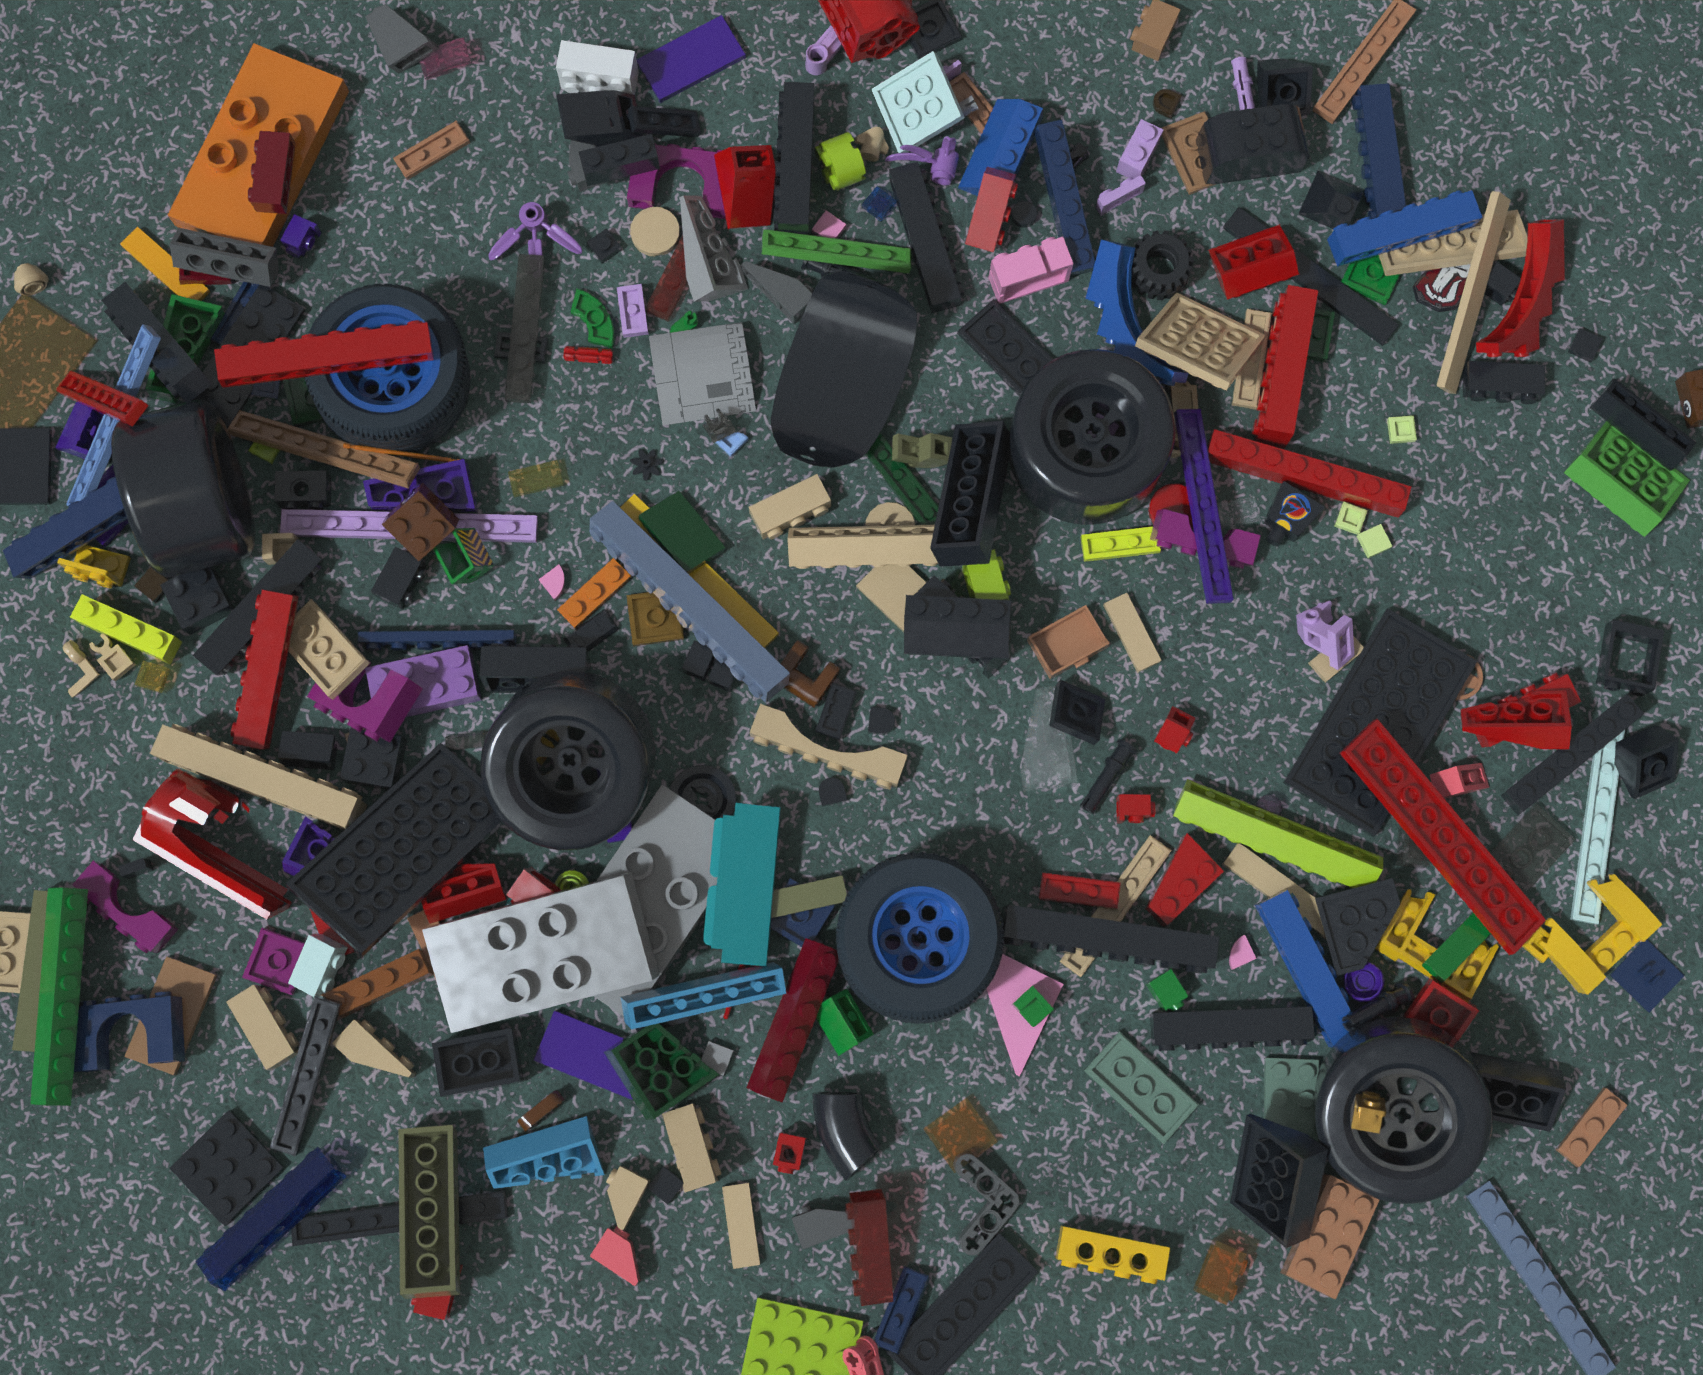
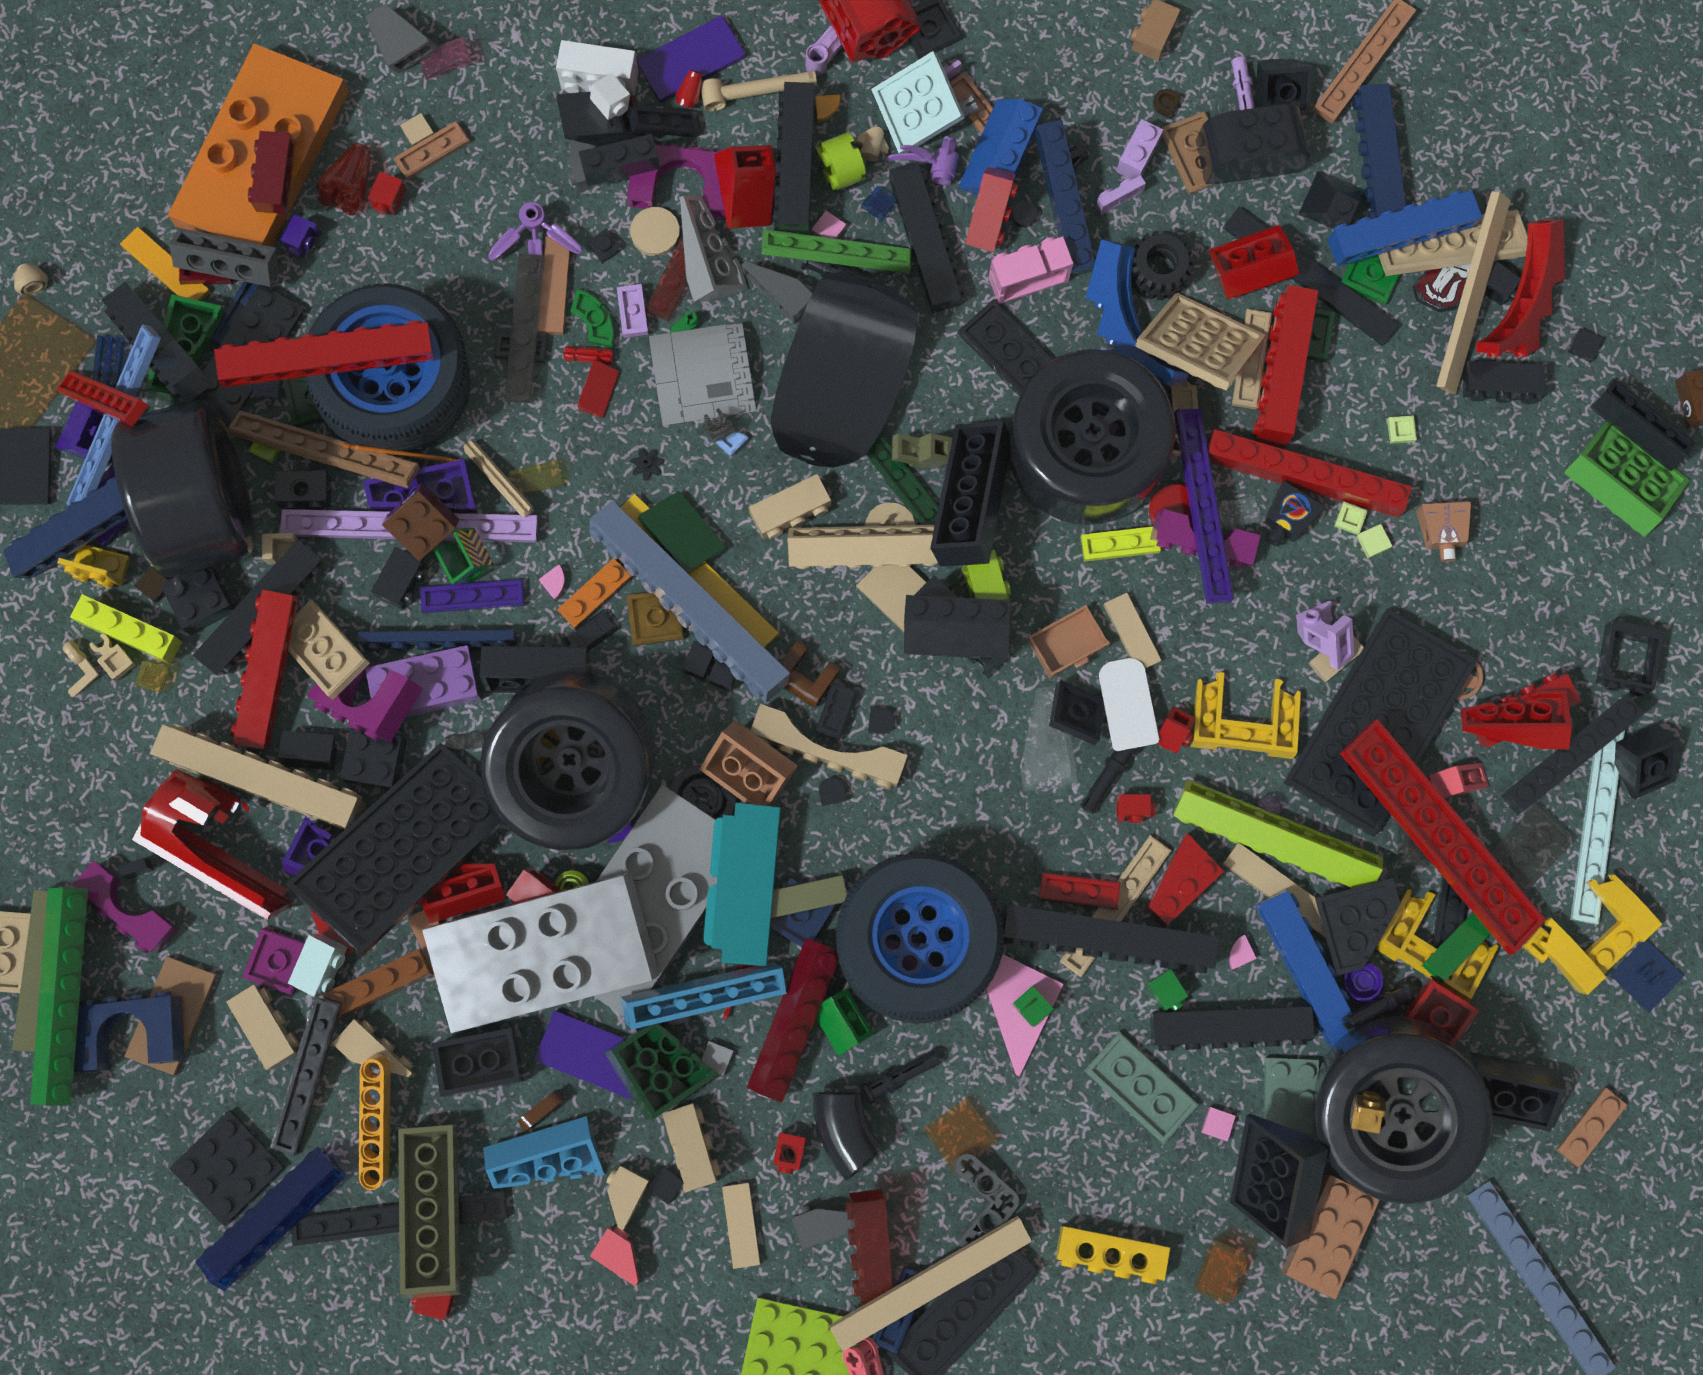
(109, 340): none -> clear blue tile
(346, 180): none -> clear red cone
(367, 1132): none -> light orange beam
(387, 194): none -> red brick
(416, 129): none -> tan tile
(472, 596): none -> dark purple tile
(498, 478): none -> tan axle
(554, 288): none -> nougat tile
(598, 389): none -> red slope
(610, 96): none -> white brick
(689, 89): none -> red cone
(715, 94): none -> tan piece
(748, 766): none -> nougat brick
(826, 106): none -> light orange tile
(889, 1081): none -> black pin
(929, 1283): none -> tan tile
(1128, 704): none -> white sticker
(1218, 1124): none -> bright pink tile
(1276, 739): none -> yellow wedge
(1445, 527): none -> nougat torso
(1449, 914): none -> black tile

